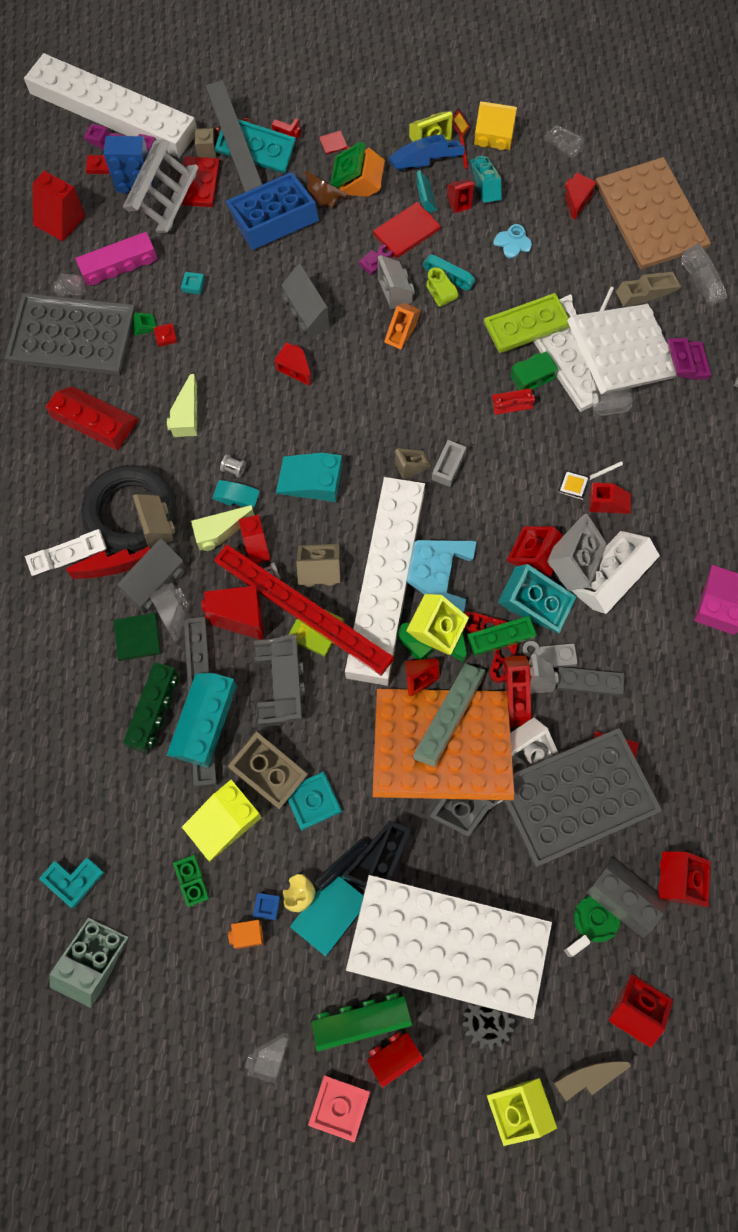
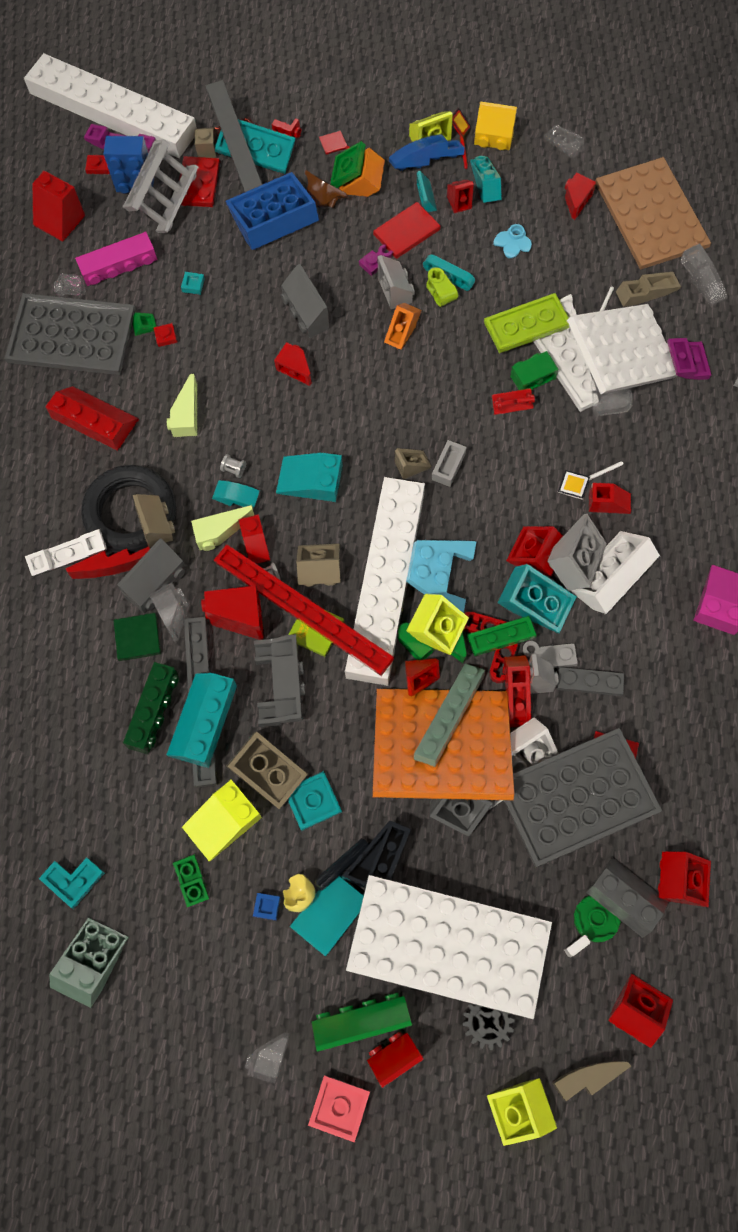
(246, 934): orange brick -> none

